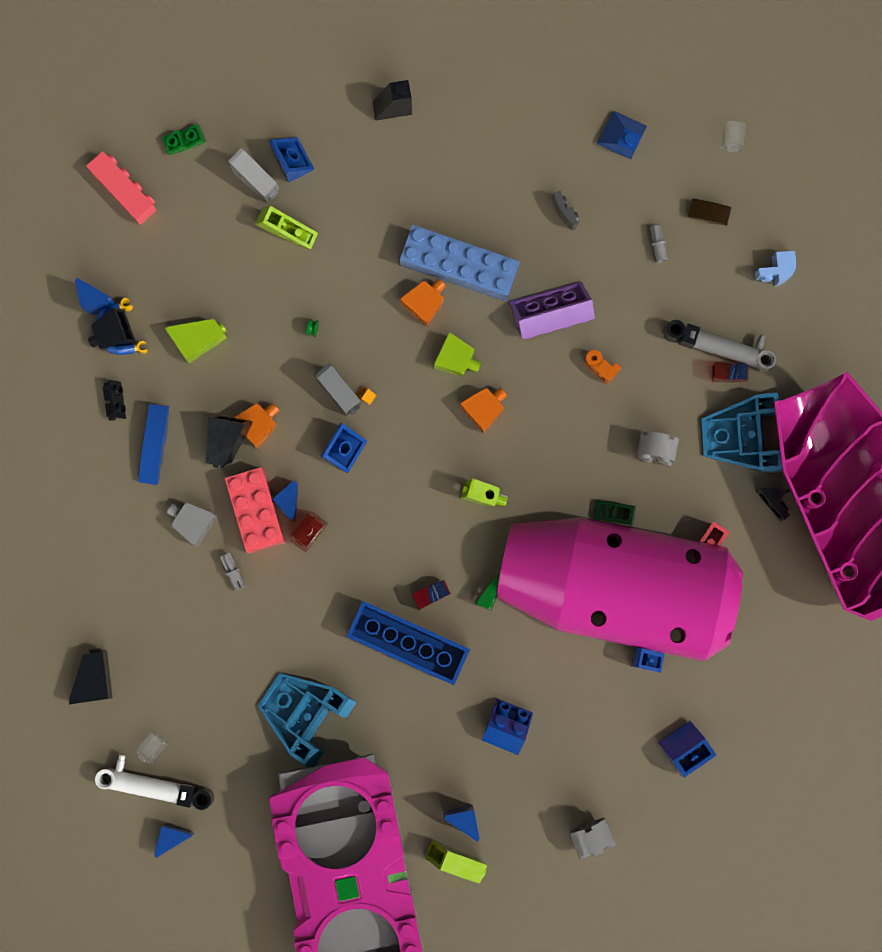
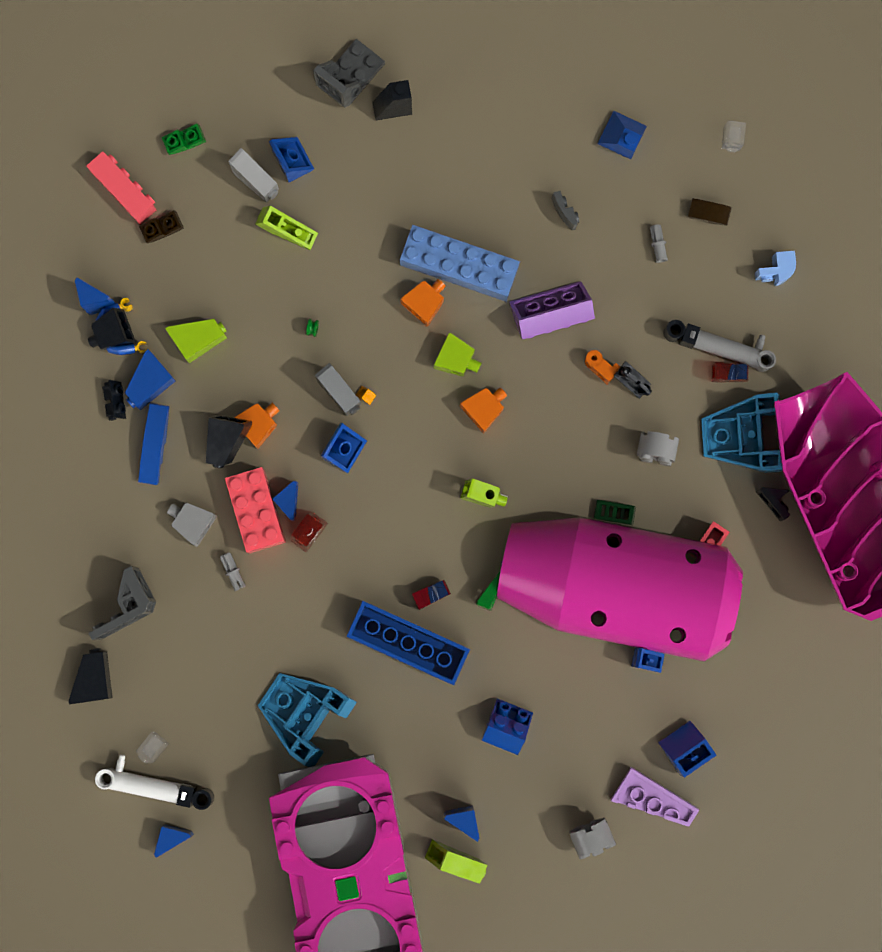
(132, 589): none -> dark grey bracket
(148, 381): none -> blue slope
(162, 227): none -> dark brown slope
(349, 74): none -> dark grey bracket
(633, 380): none -> black hinge
(649, 796): none -> lavender wing

